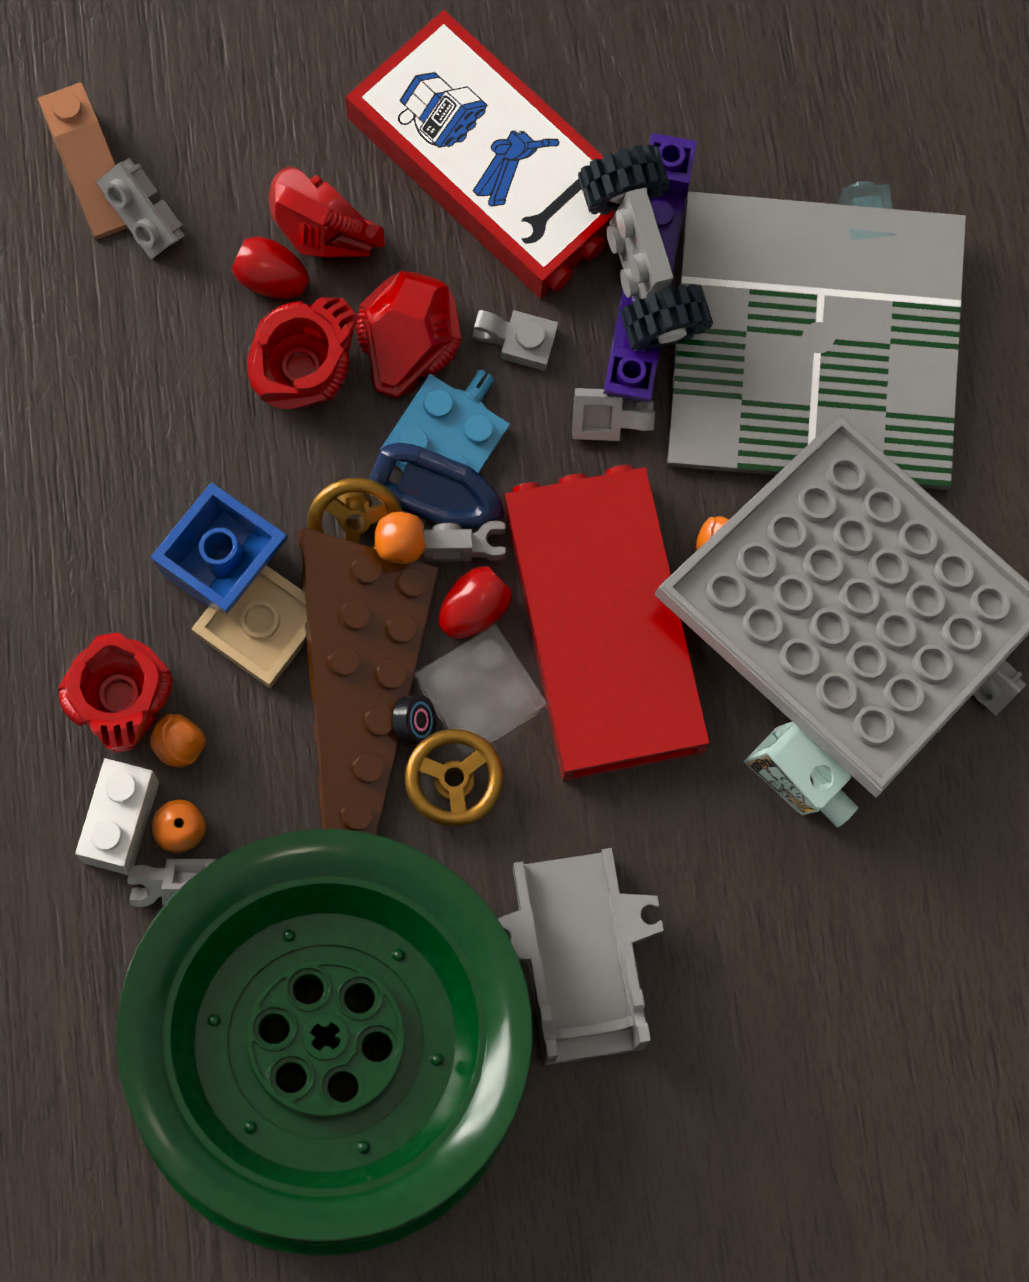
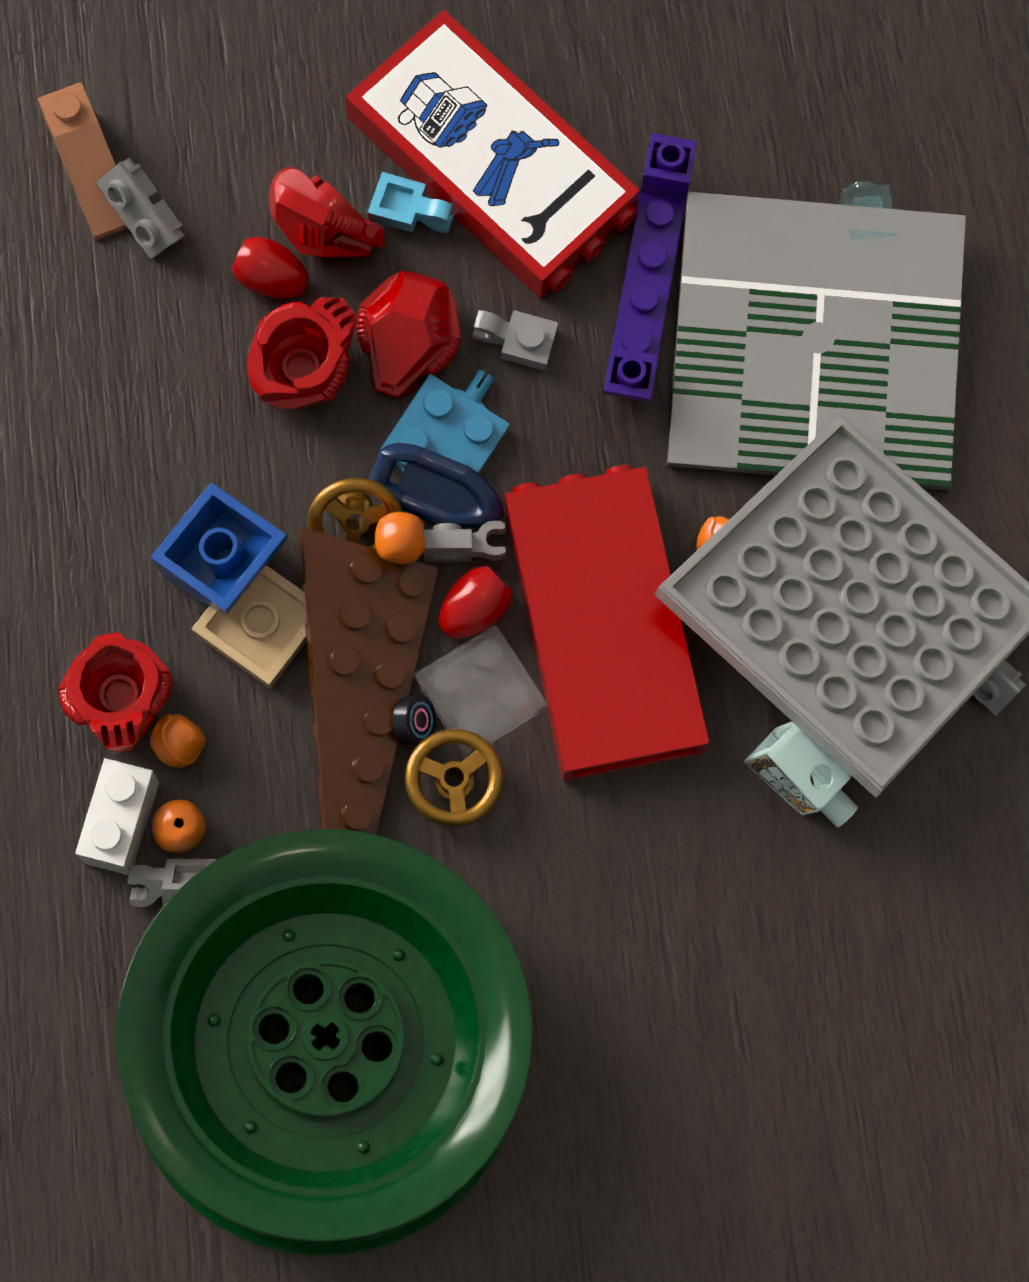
(403, 202): none -> medium azure plate
(581, 955): light grey piece -> none
(602, 415): light grey plate -> none
(626, 186): black plate -> none

